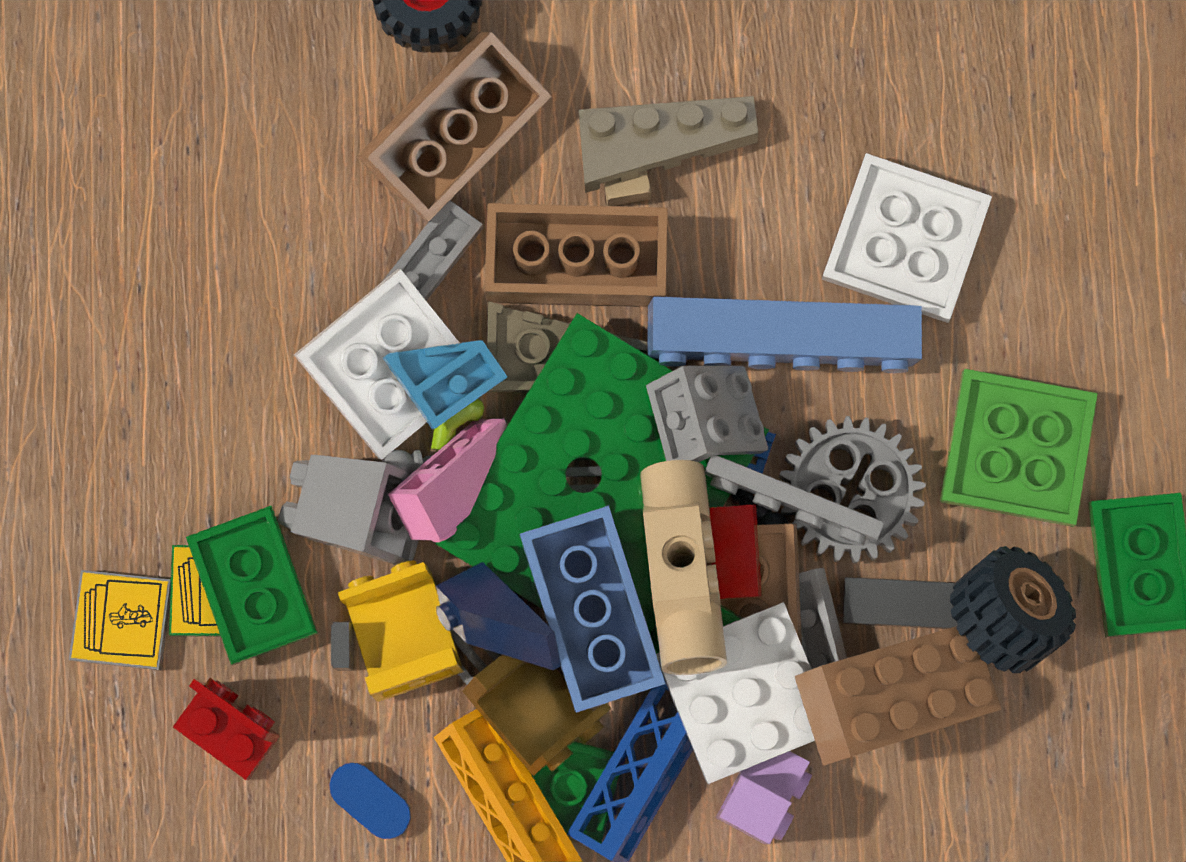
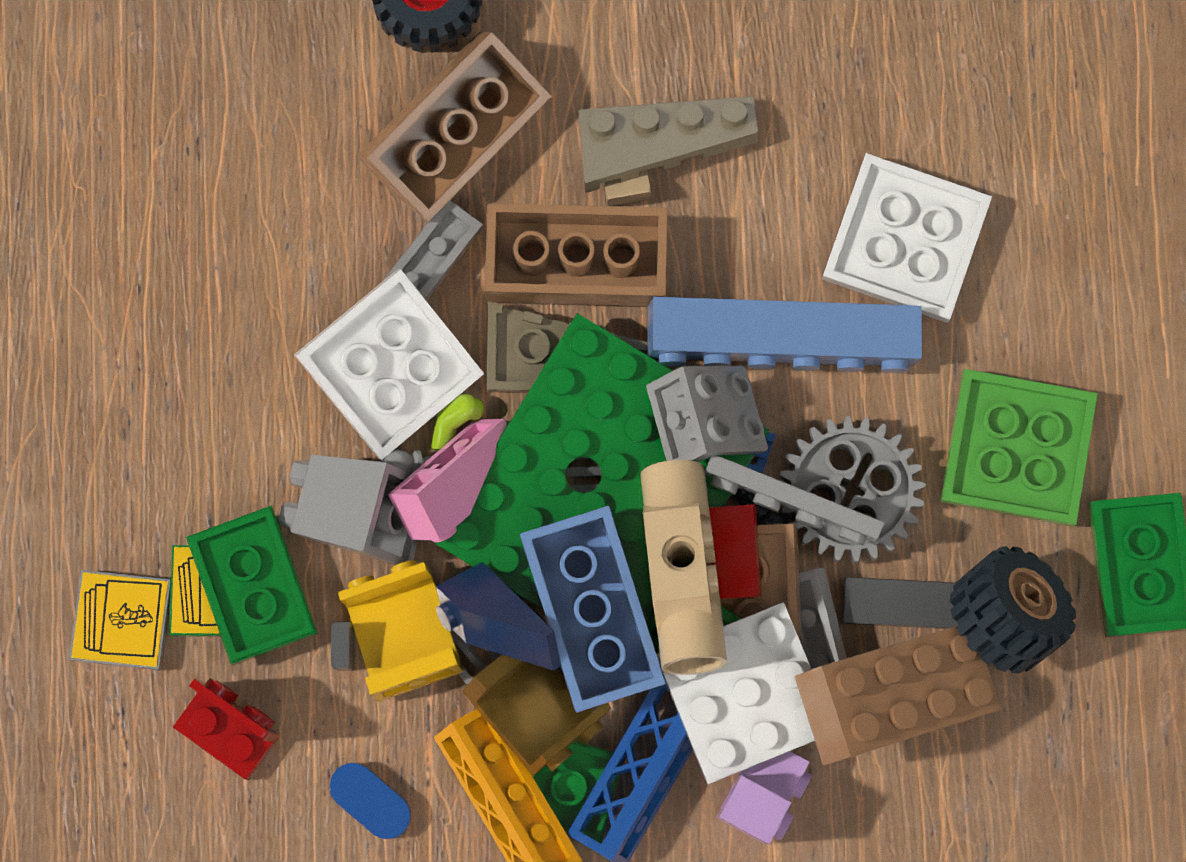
(445, 377): dark azure wing -> none

